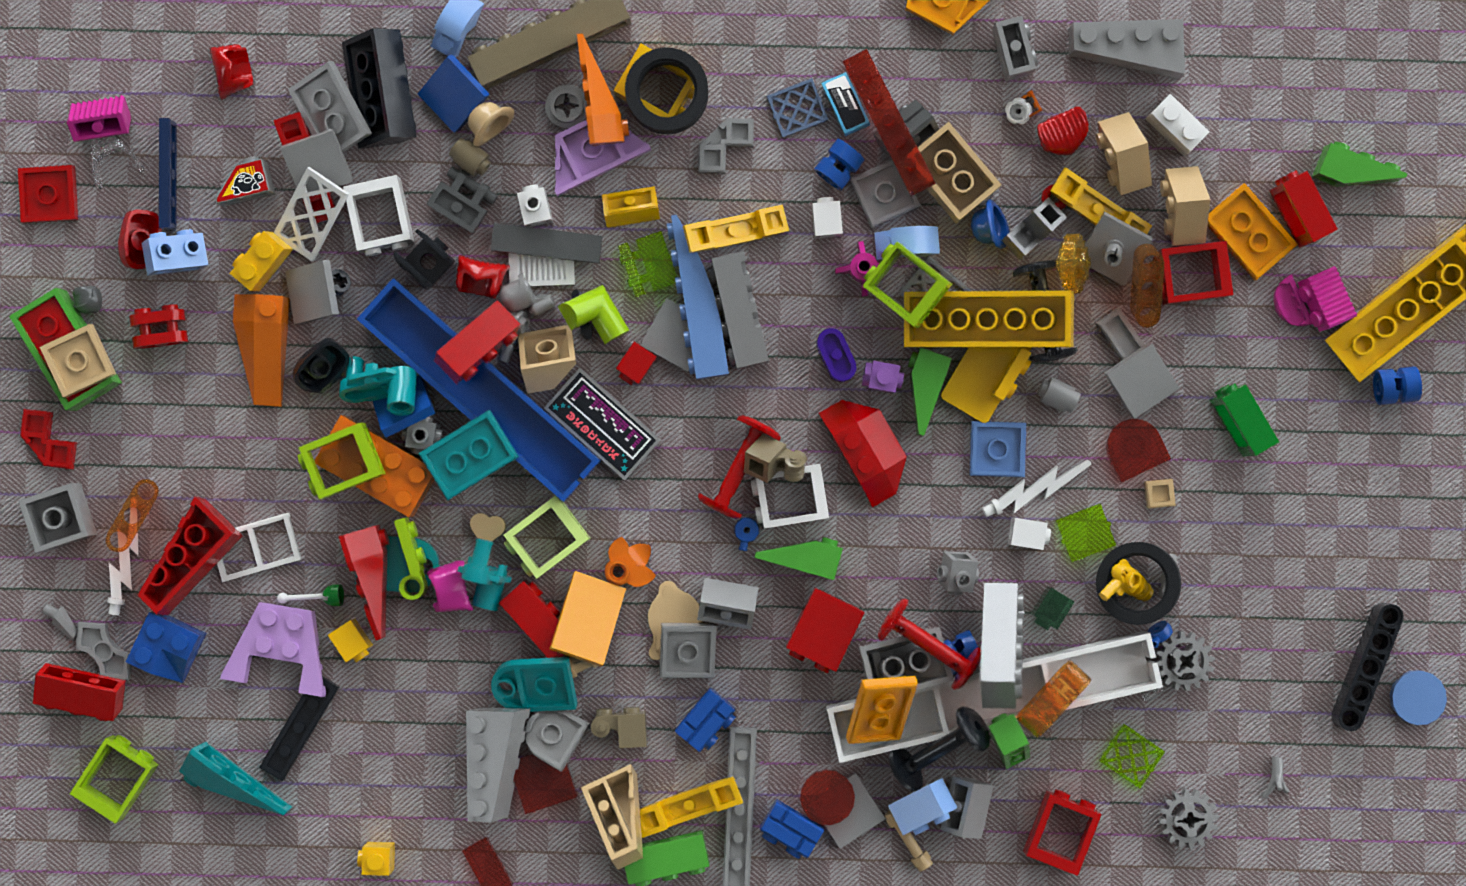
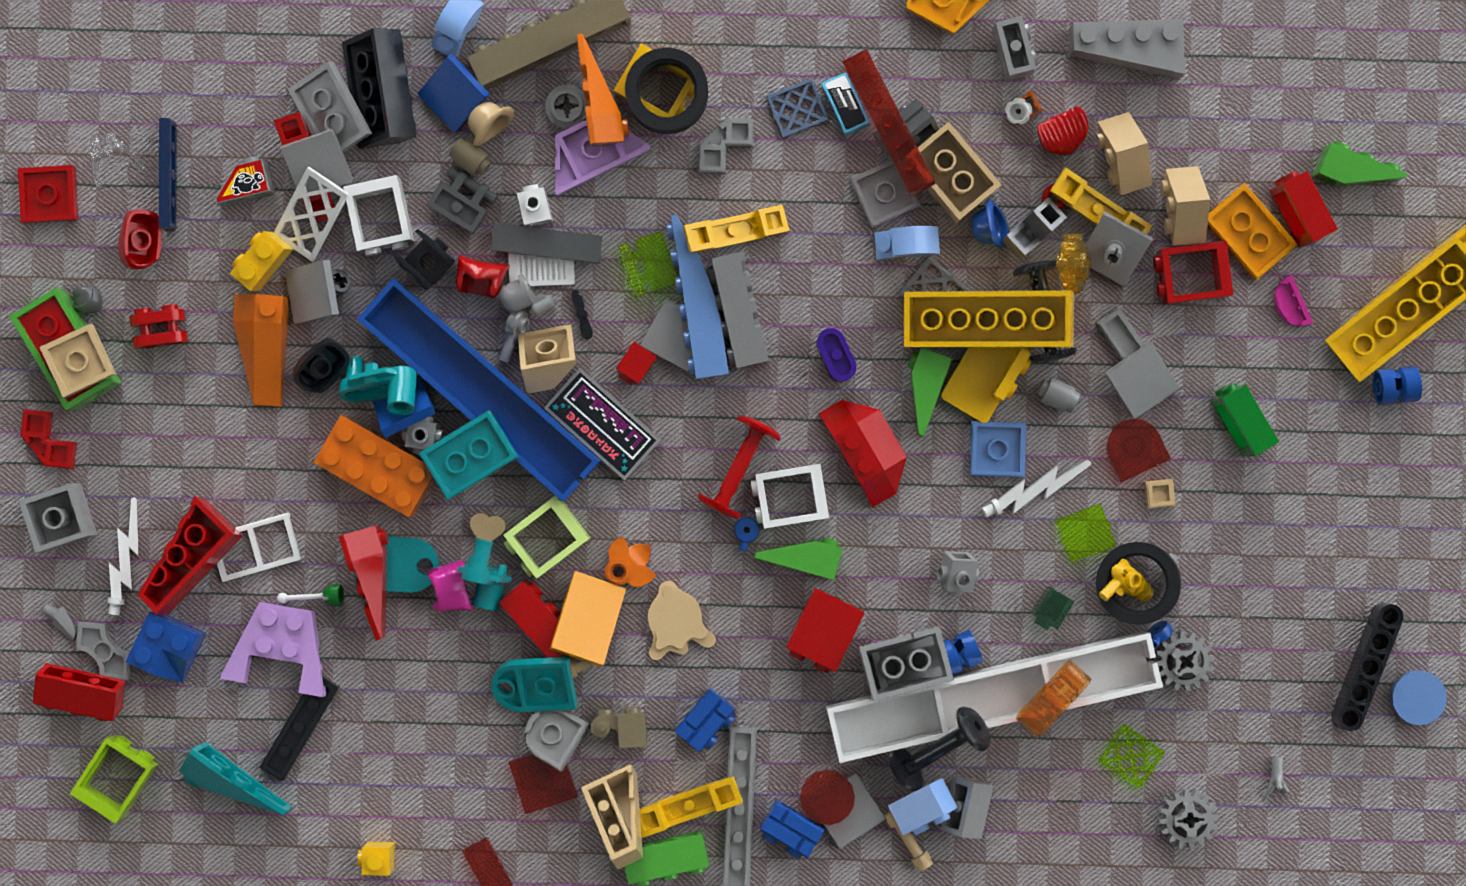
(99, 118): dark pink brick -> none
(120, 523): clear orange beam -> none
(174, 253): light blue brick -> none
(231, 69): red hair -> none
(351, 641): yellow brick -> none
(367, 450): lime window -> none
(414, 557): lime plate -> none
(477, 343): red brick -> none
(492, 758): light grey wedge -> none
(595, 307): lime brick -> none
(630, 207): yellow slope -> none
(687, 650): light grey tile -> none
(727, 603): light grey brick -> none
(769, 456): dark tan brick -> none
(826, 218): white brick -> none
(845, 157): blue wheel -> none
(854, 269): dark pink brick -> none
(881, 709): light orange tile -> none
(882, 377): medium lavender brick -> none
(927, 303): lime window -> none
(962, 665): red hose -> none
(1001, 645): brick -> none
(1009, 740): bright green slope -> none
(1028, 533): white brick -> none
(1052, 858): red window -> none
(1152, 296): clear orange beam -> none
(1177, 125): white brick -> none
(1326, 299): dark pink brick -> none

